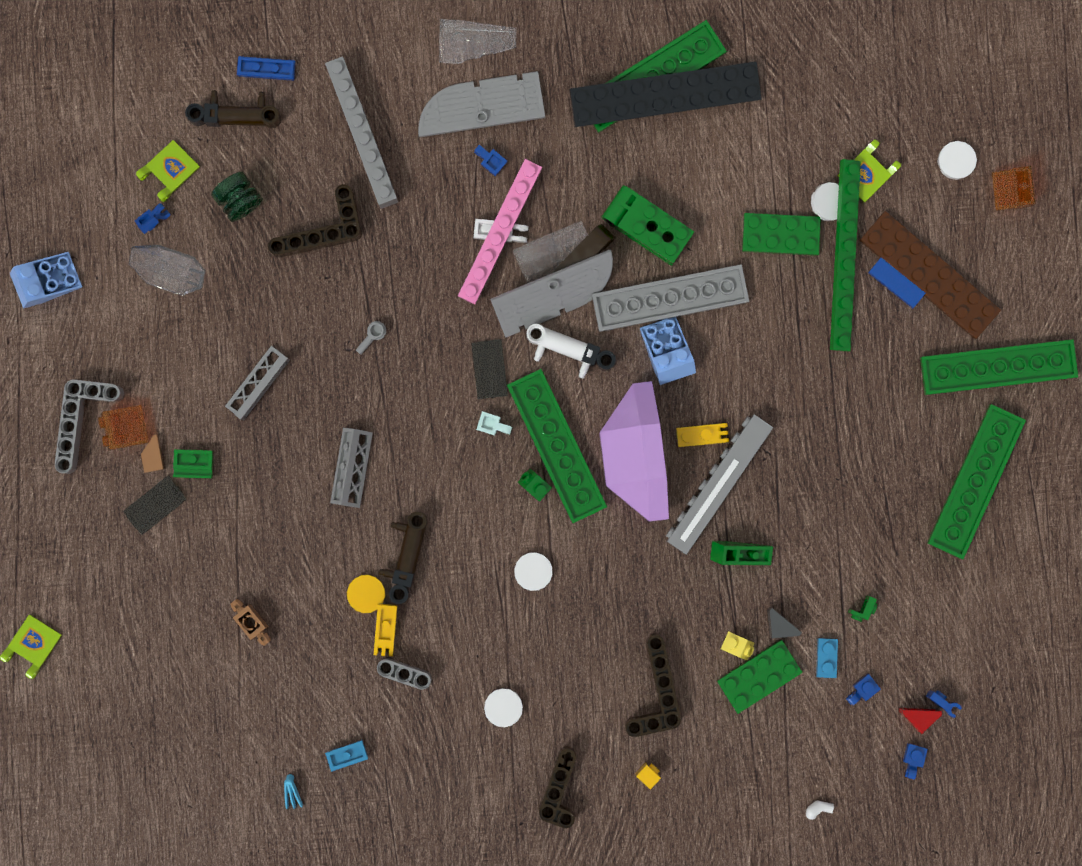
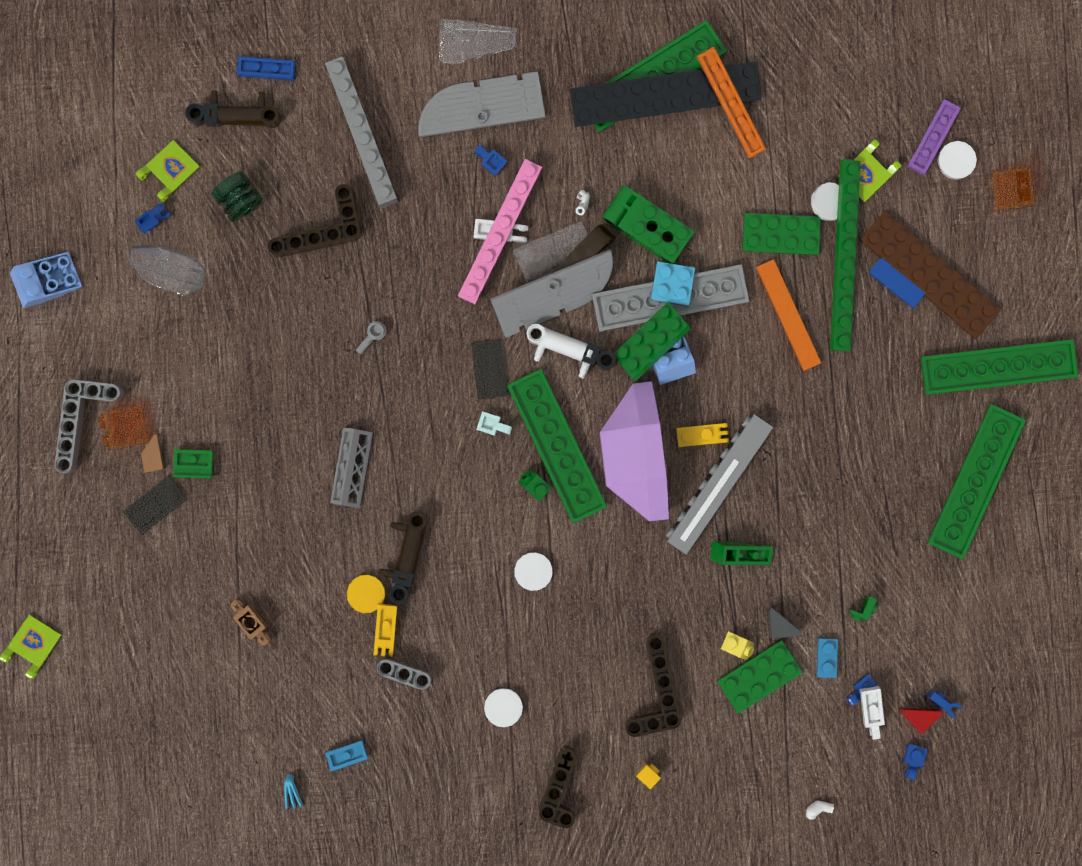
(260, 388): light grey fence -> none
(583, 206): none -> white arm
(652, 341): none -> green plate
(672, 283): none -> medium azure plate
(731, 102): none -> orange tile
(788, 315): none -> orange tile
(872, 710): none -> white plate
(933, 137): none -> medium lavender plate

